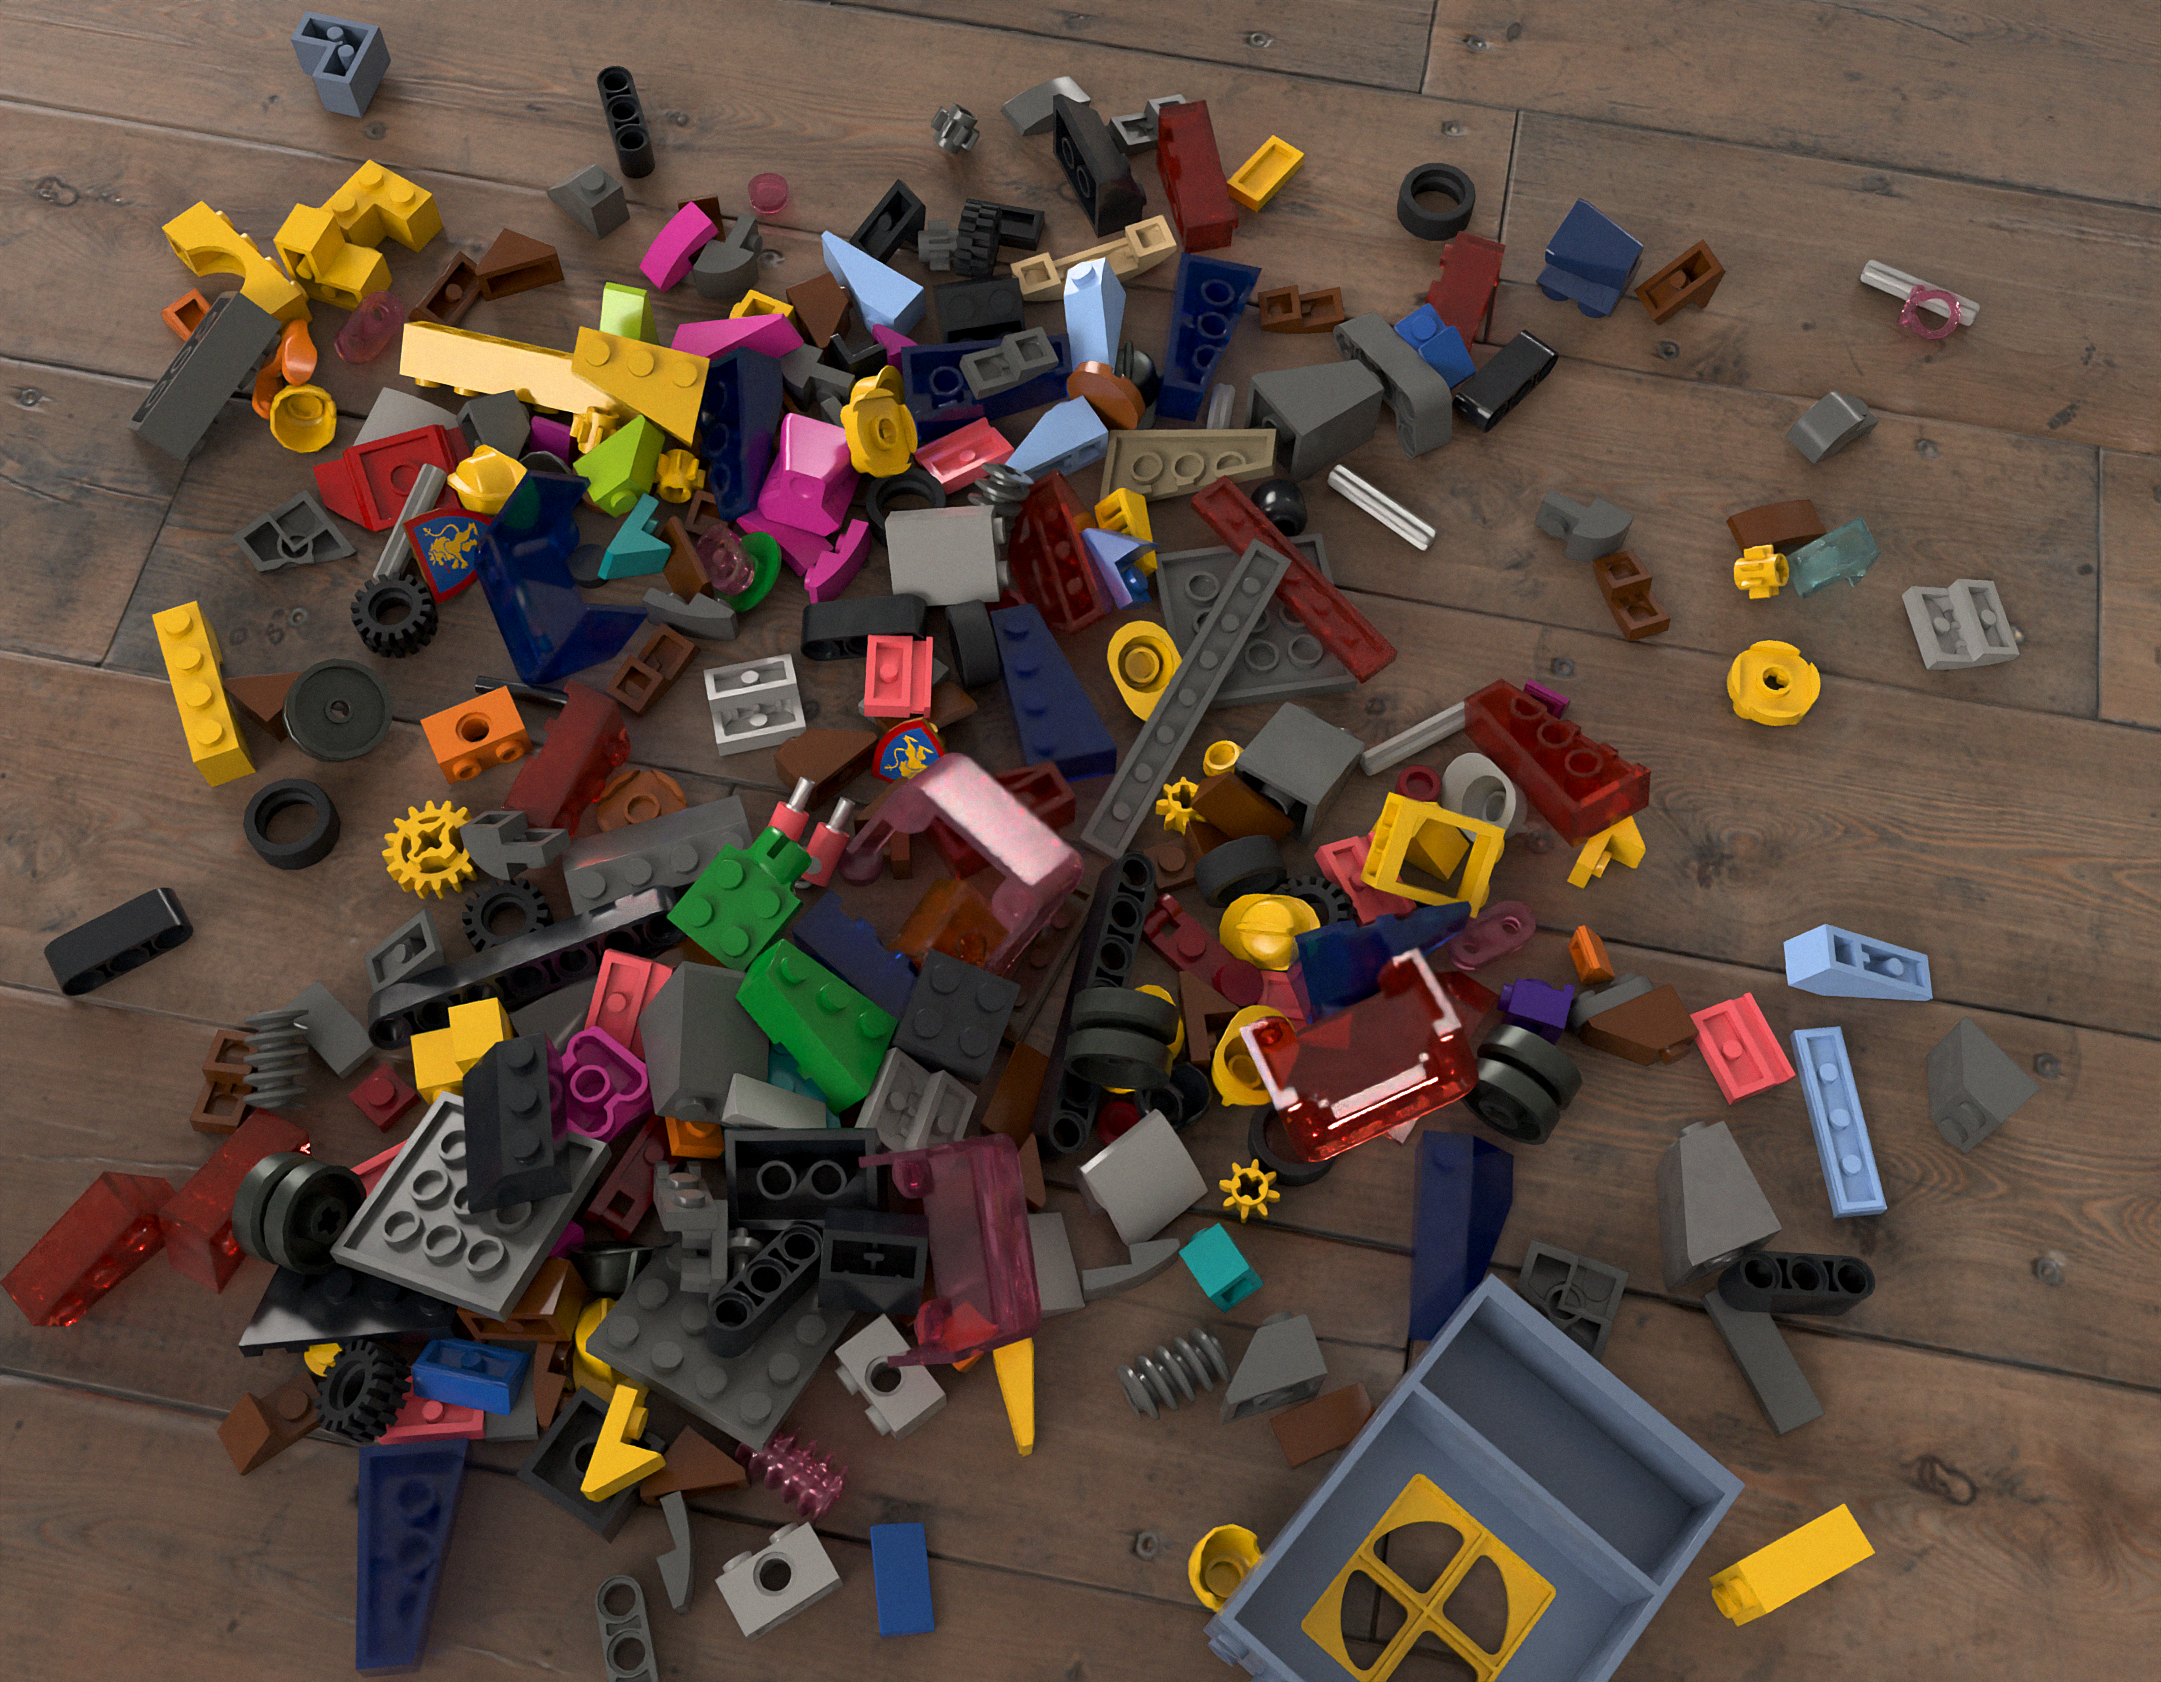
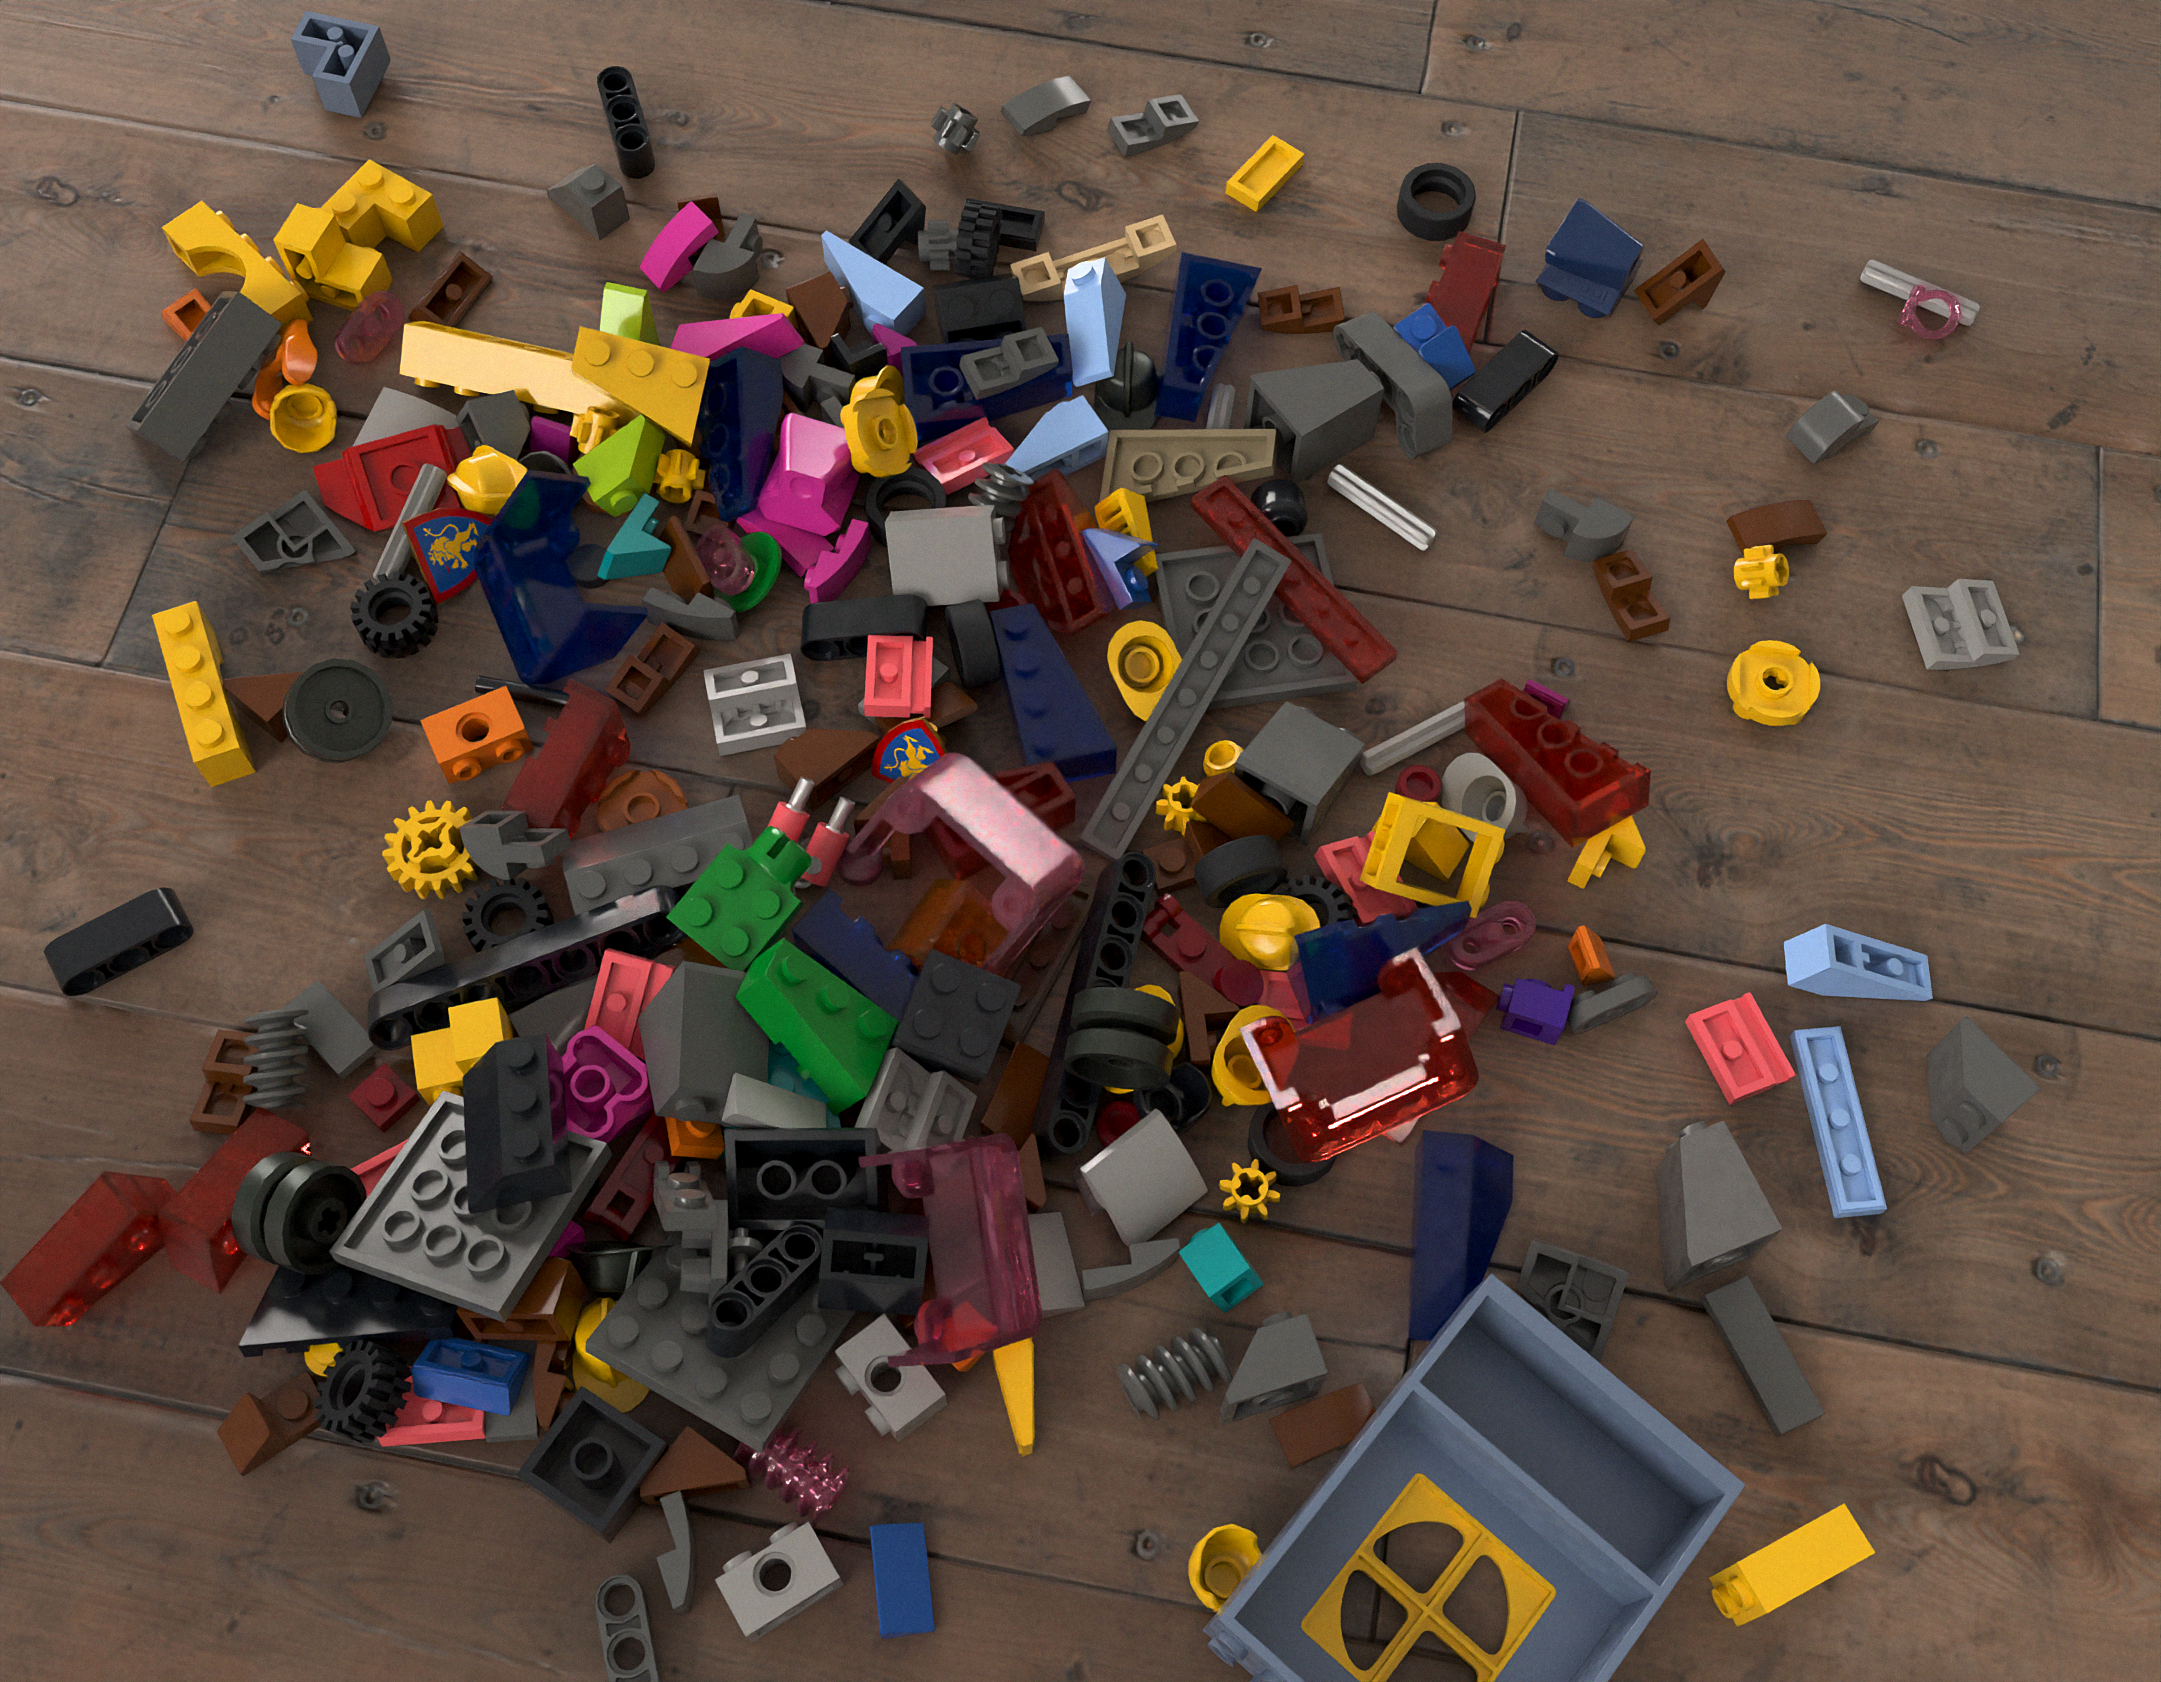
(281, 795): black tyre -> none
(404, 1540): clear blue wedge -> none
(517, 265): reddish brown slope -> none
(614, 1460): yellow slope -> none
(768, 192): clear pink tile -> none
(1095, 167): black slope -> none
(1111, 398): dark orange tile -> none
(1194, 178): clear red wedge -> none
(1521, 1084): pearl dark grey wheel -> none
(1643, 1029): reddish brown slope -> none
(1817, 1277): black beam -> none
(1837, 555): clear light blue slope -> none

